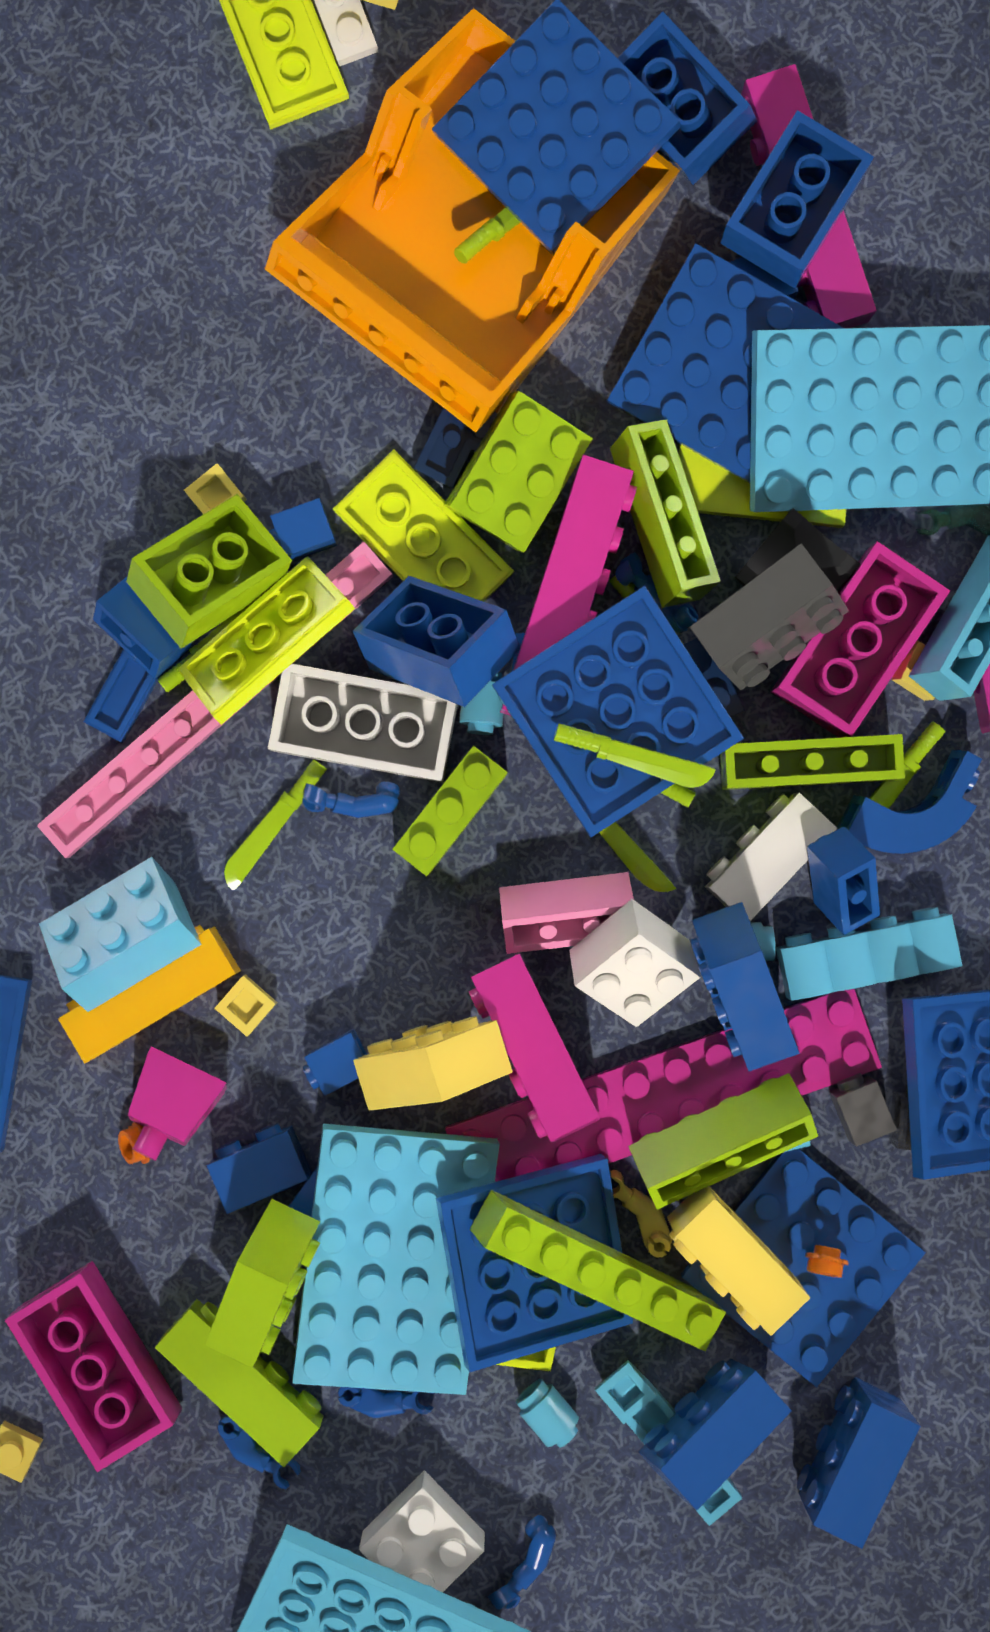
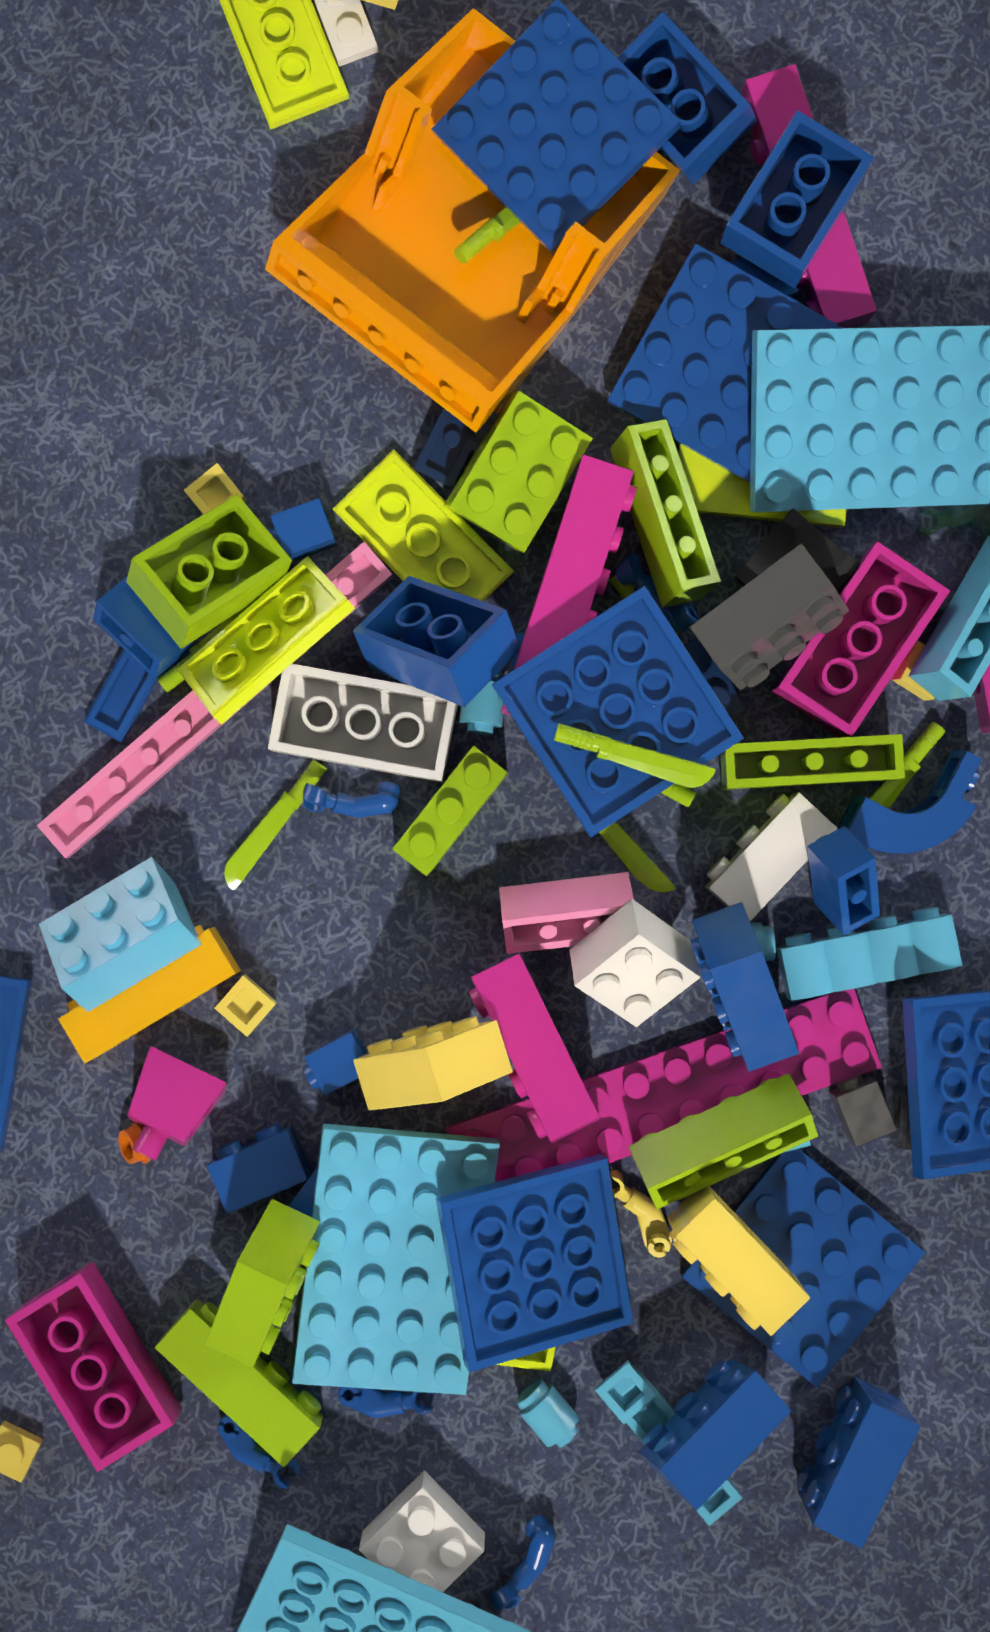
(596, 1270): lime brick -> none
(826, 1261): orange plate -> none

